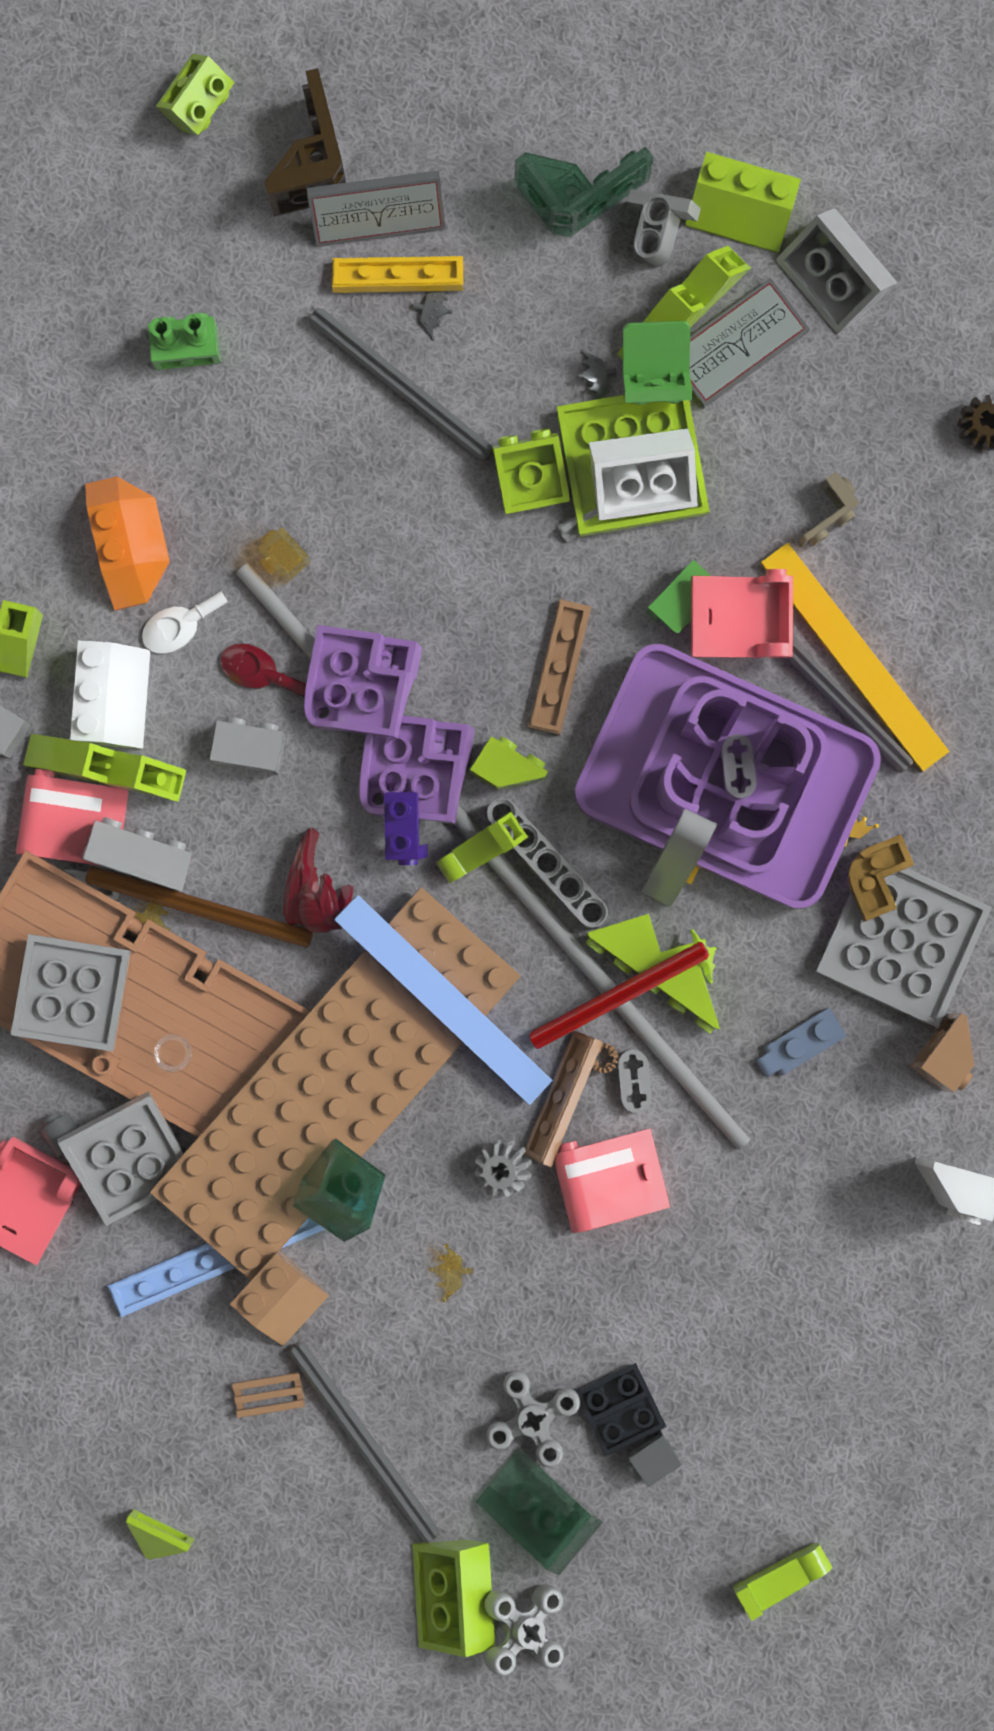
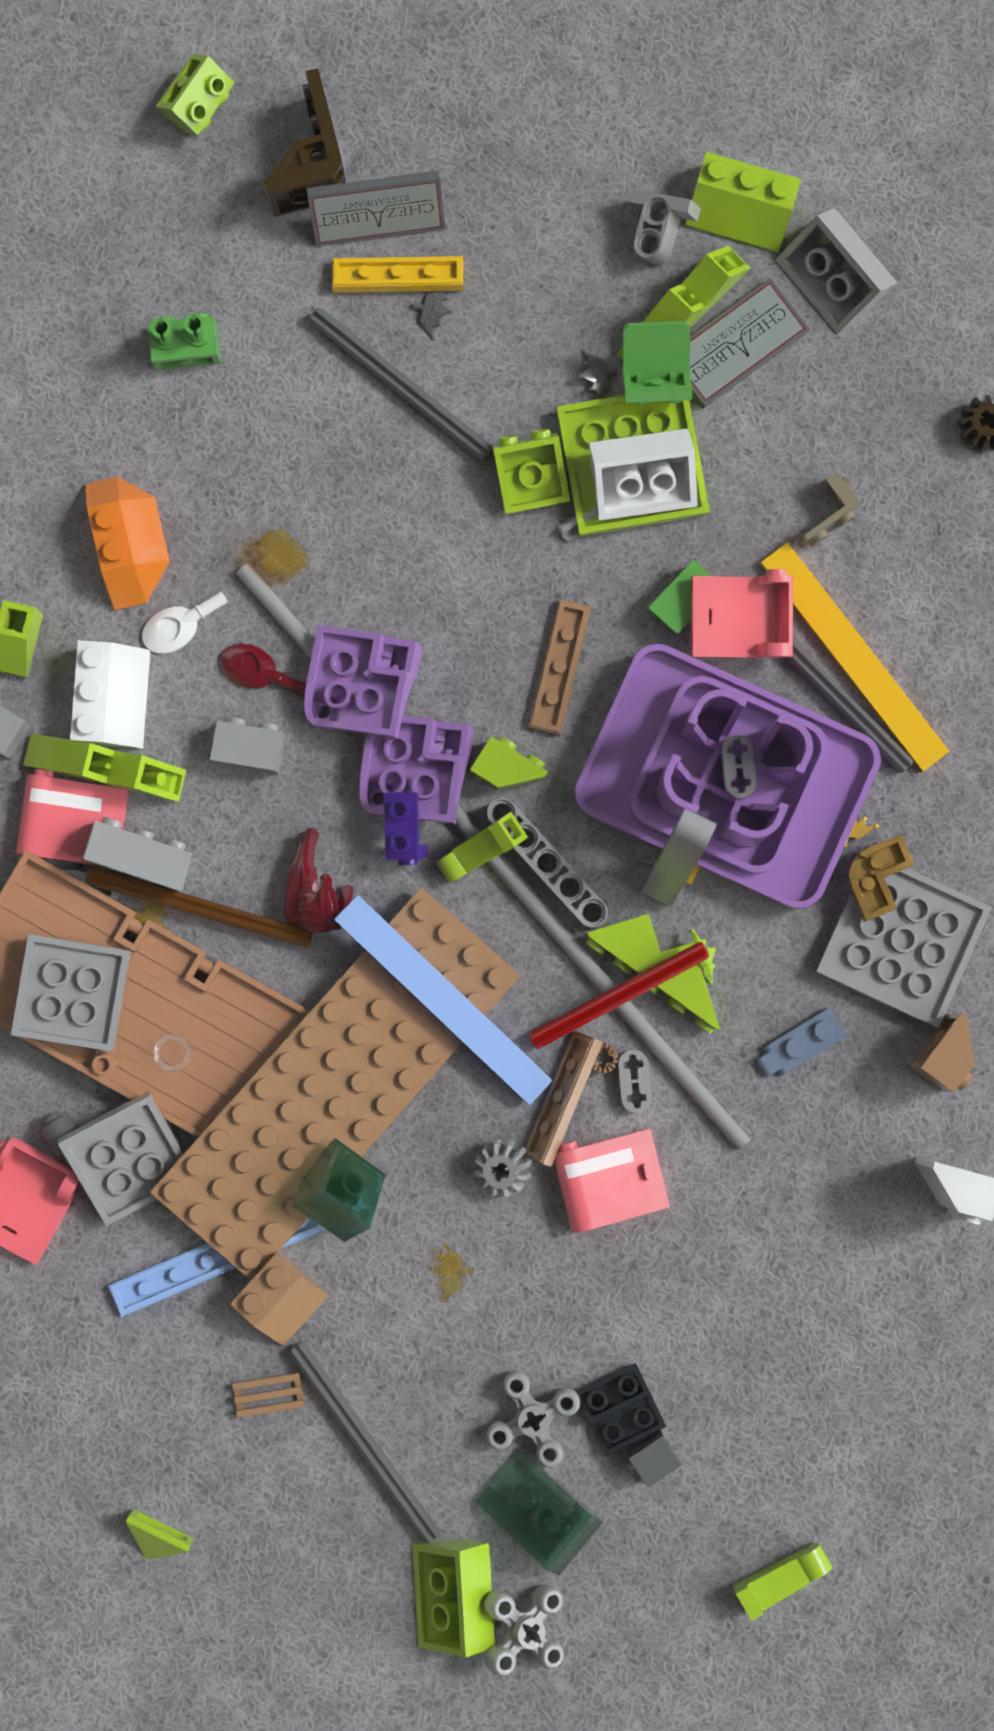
(565, 195): clear green bracket -> none

